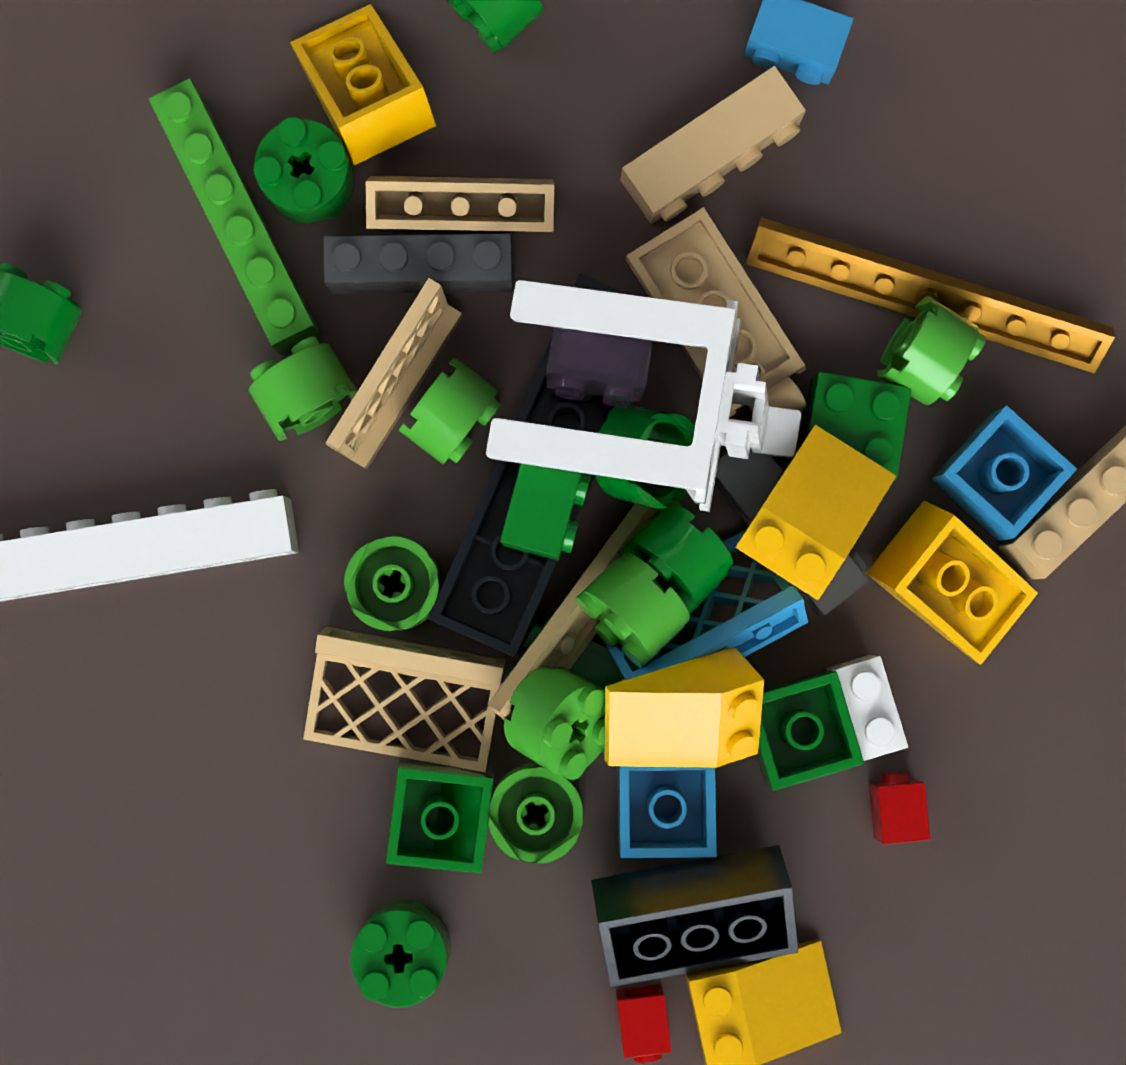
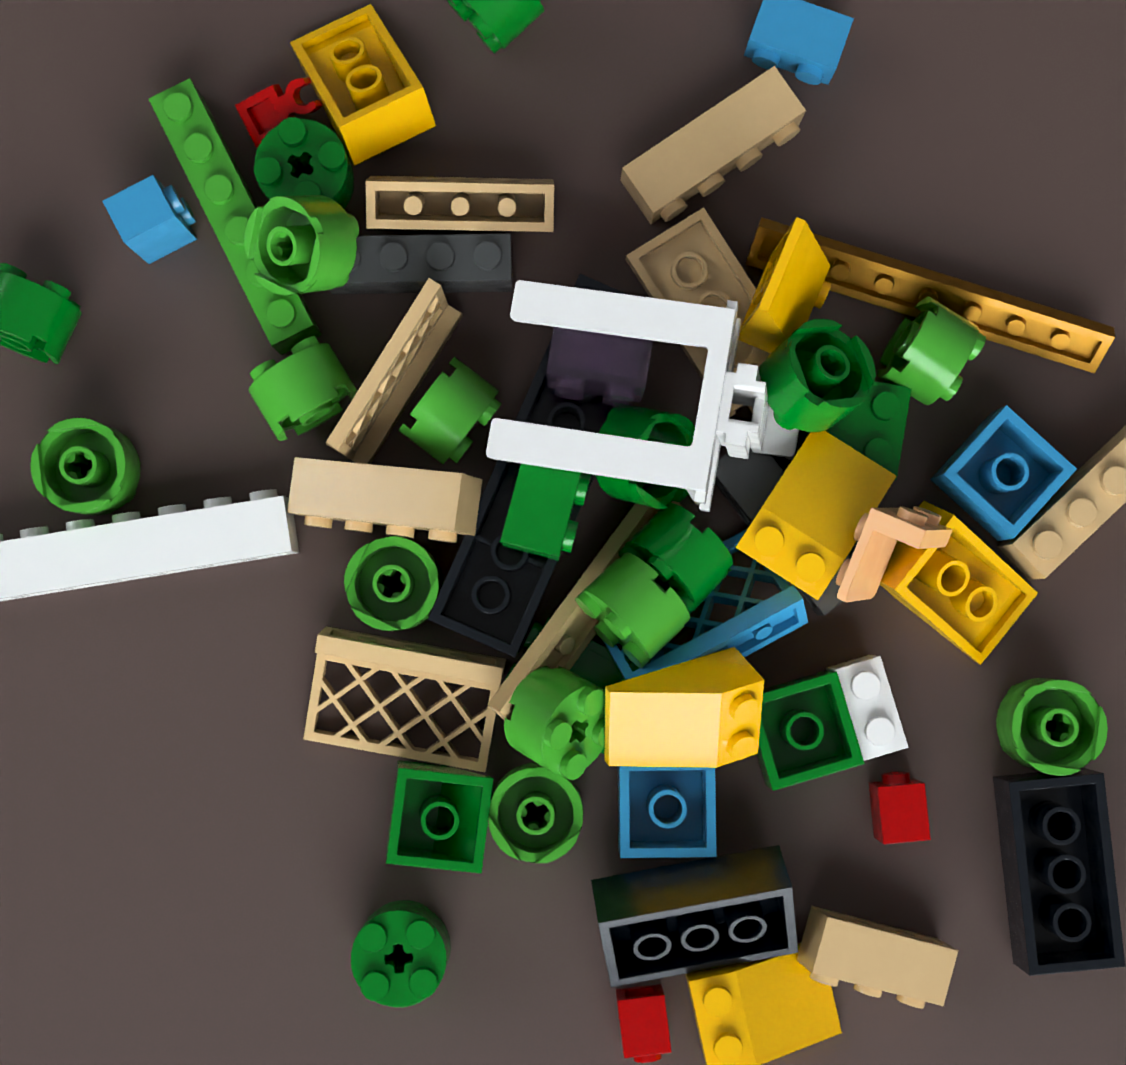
(67, 449): none -> bright green brick
(151, 218): none -> dark azure brick
(271, 106): none -> red plate
(301, 244): none -> bright green brick
(386, 497): none -> tan brick
(787, 289): none -> yellow slope
(817, 376): none -> green brick
(876, 540): none -> light nougat bracket
(876, 958): none -> tan brick
(1059, 872): none -> black brick
(1078, 731): none -> bright green brick

